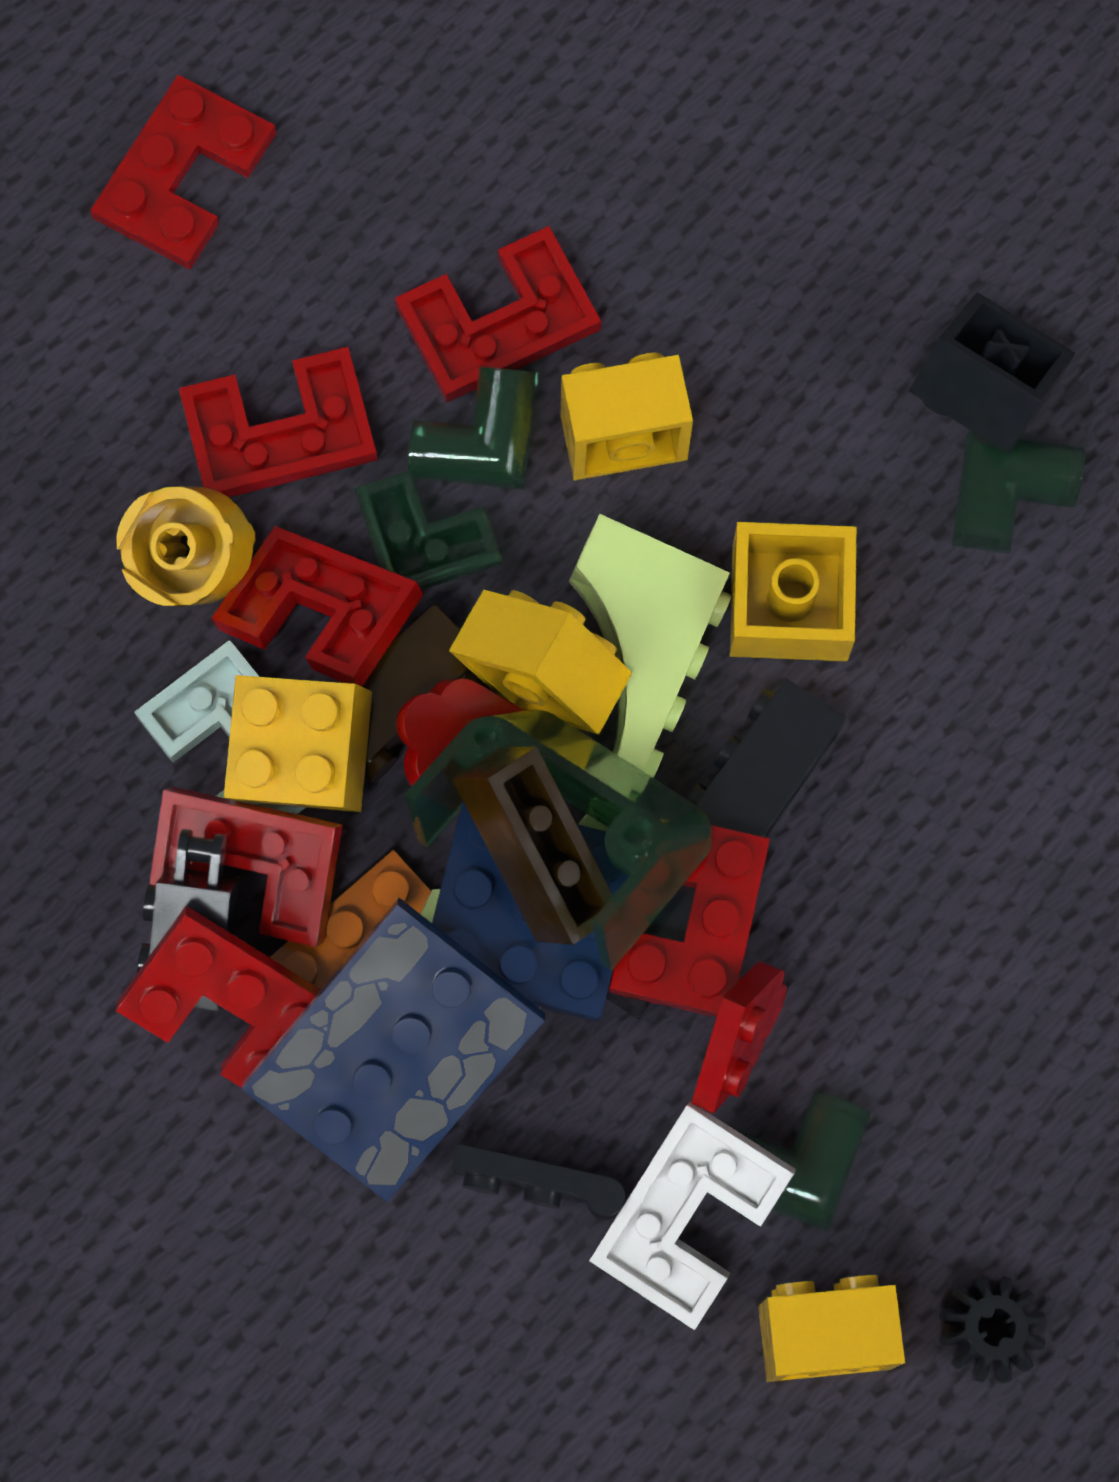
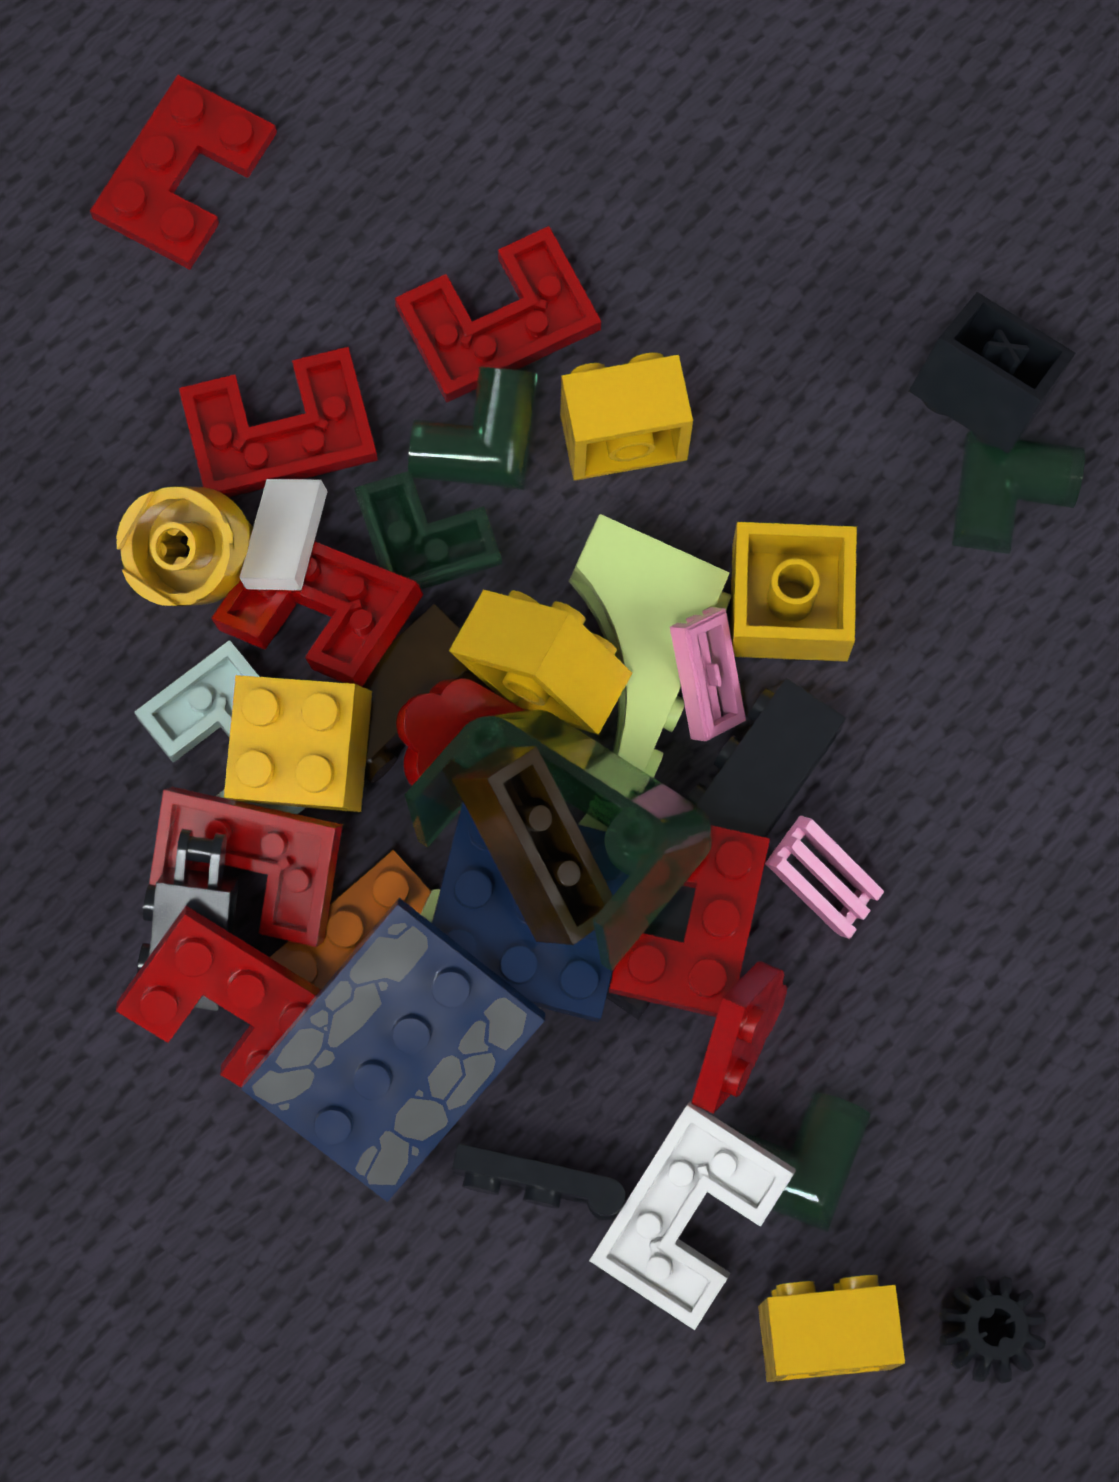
(283, 534): none -> white tile
(701, 676): none -> bright pink tile
(853, 903): none -> bright pink tile

